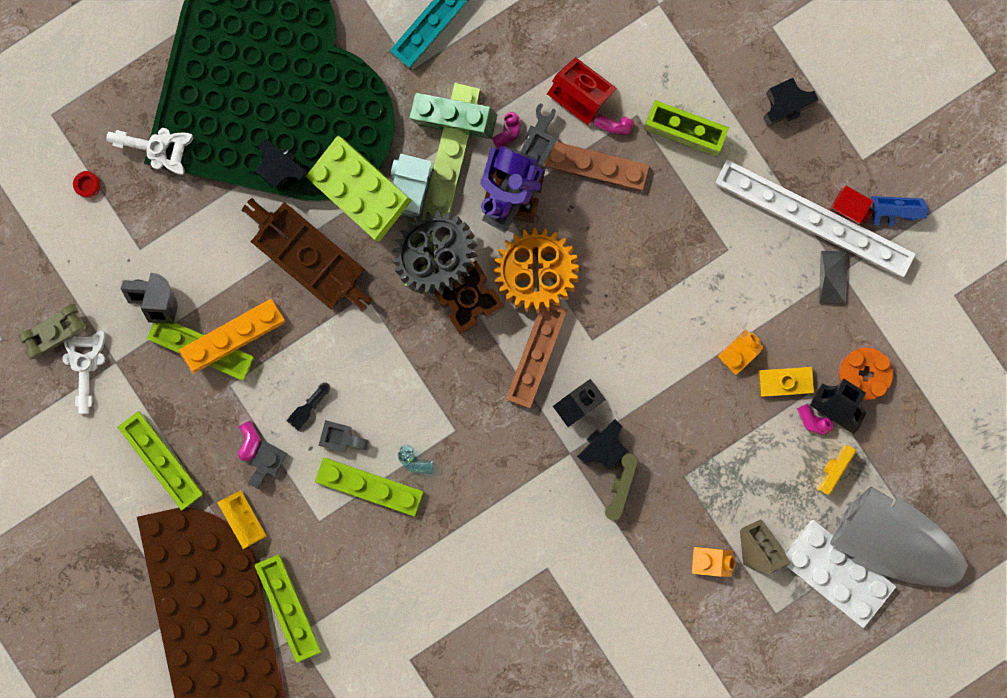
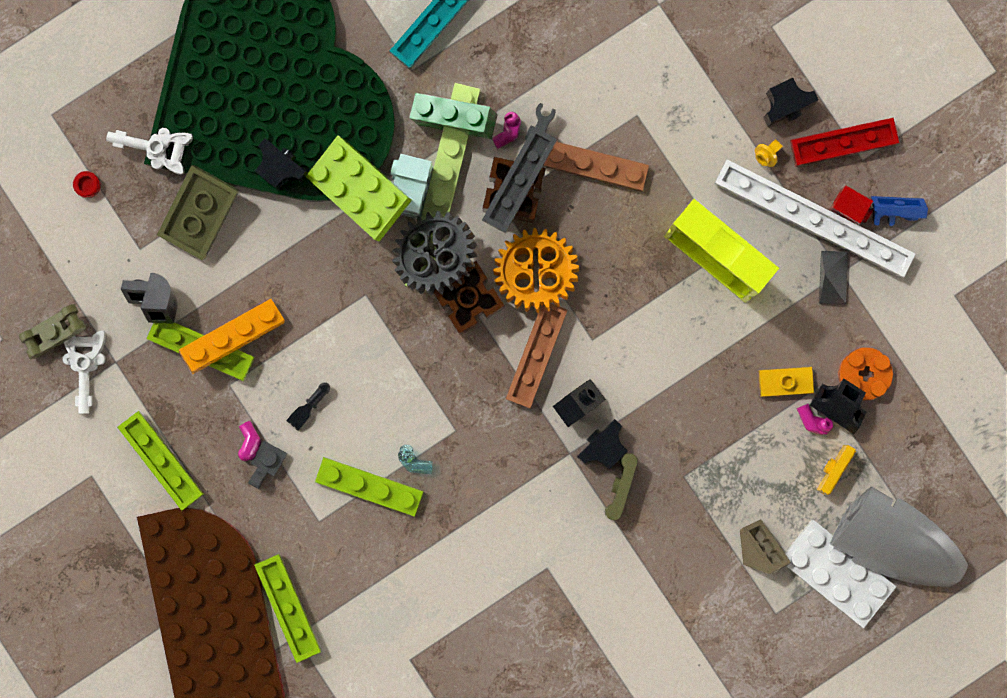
(198, 212): none -> olive plate
(242, 519): yellow plate -> none
(307, 255): reddish brown plate -> none
(338, 436): dark grey plate -> none
(523, 175): dark purple piece -> none
(580, 90): red bracket -> none
(613, 126): dark pink arm -> none
(686, 128): lime brick -> none
(713, 562): light orange bracket -> none
(721, 251): none -> neon yellow tile
(741, 351): light orange bracket -> none
(767, 154): none -> yellow plate
(844, 142): none -> red plate

